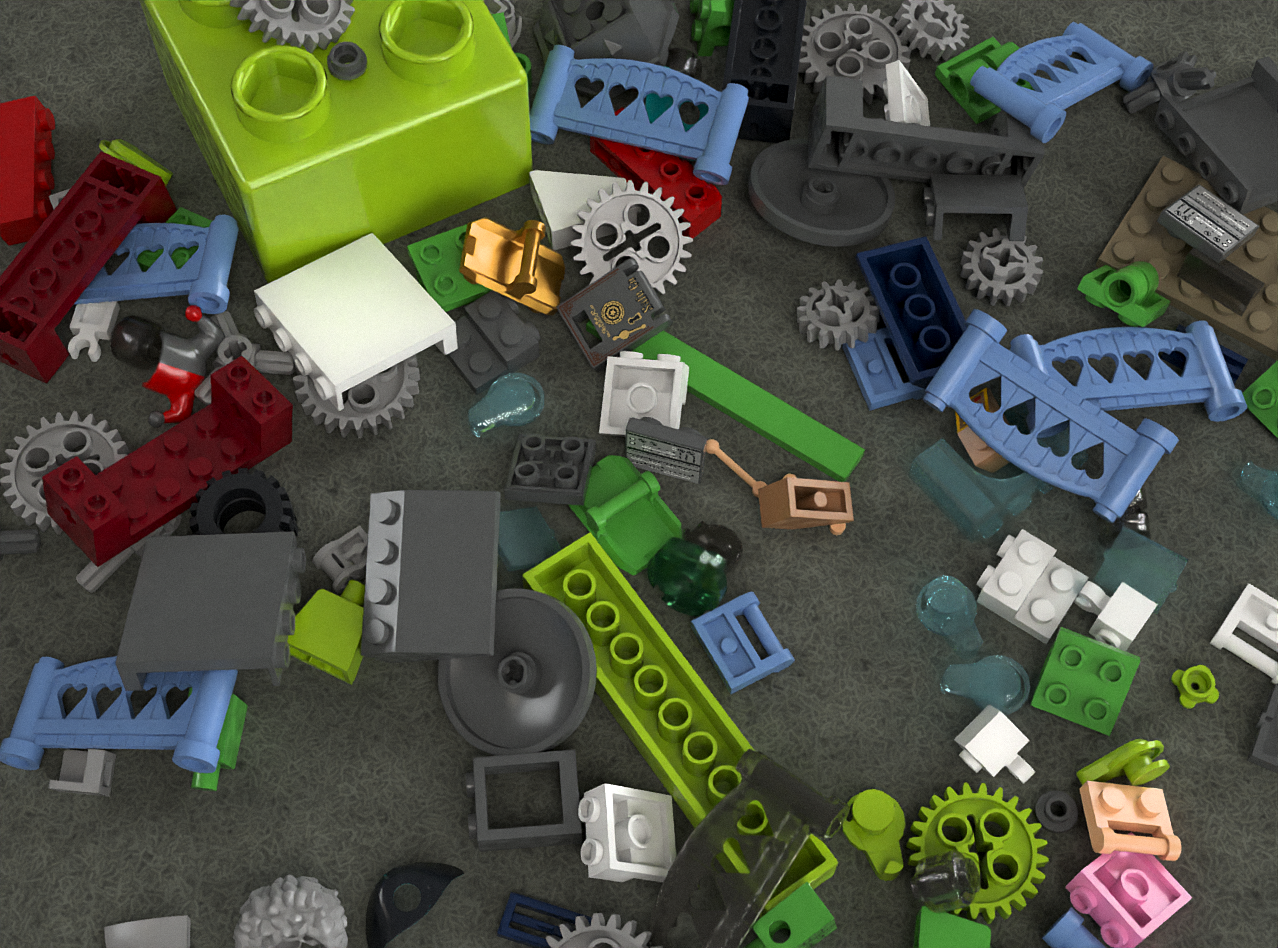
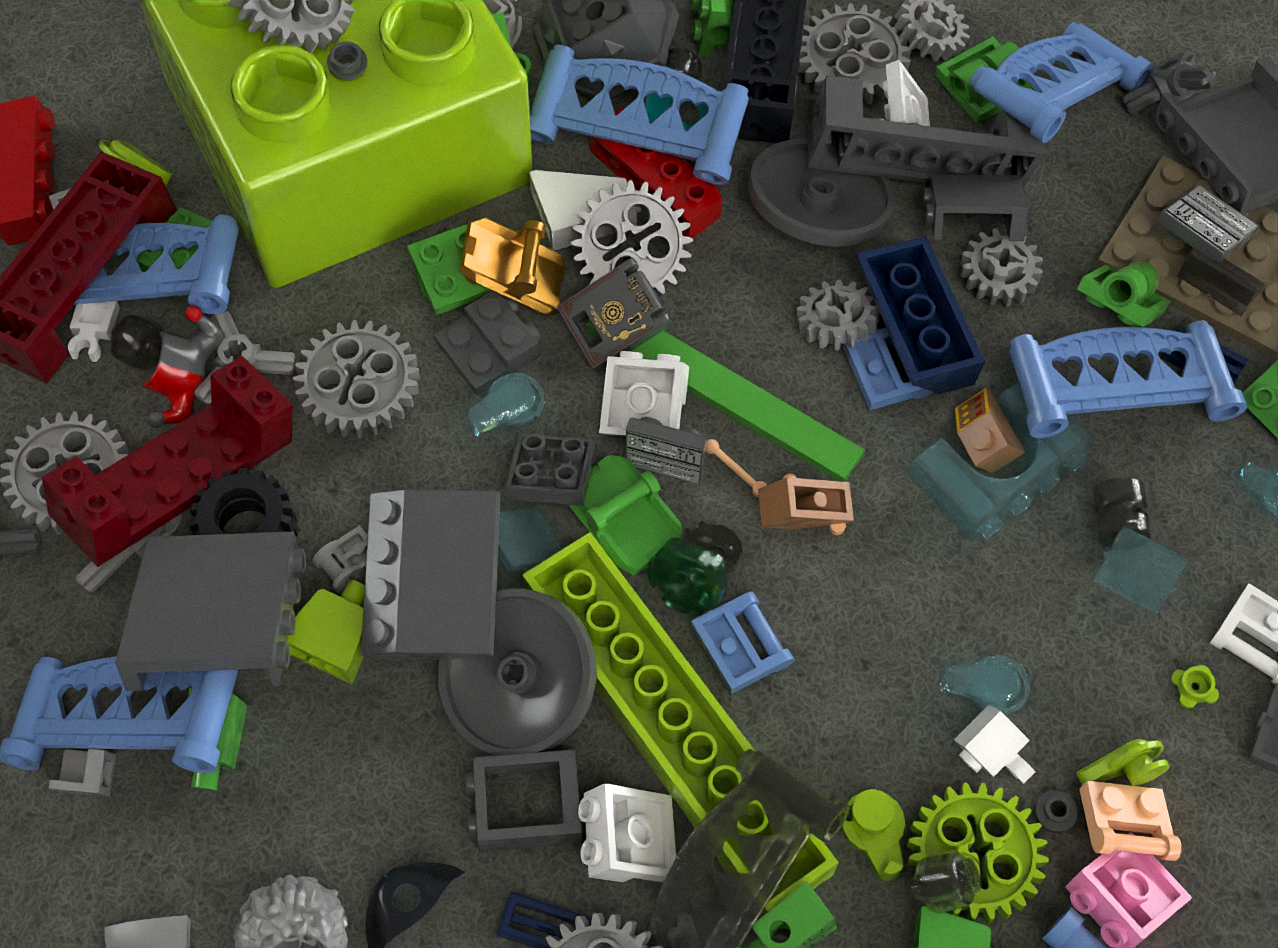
(352, 316): white panel -> none
(951, 614): clear light blue piece -> none
(1030, 586): white plate -> none
(1085, 681): bright green plate -> none
(1119, 616): white brick -> none
(1127, 453): medium blue piece -> none

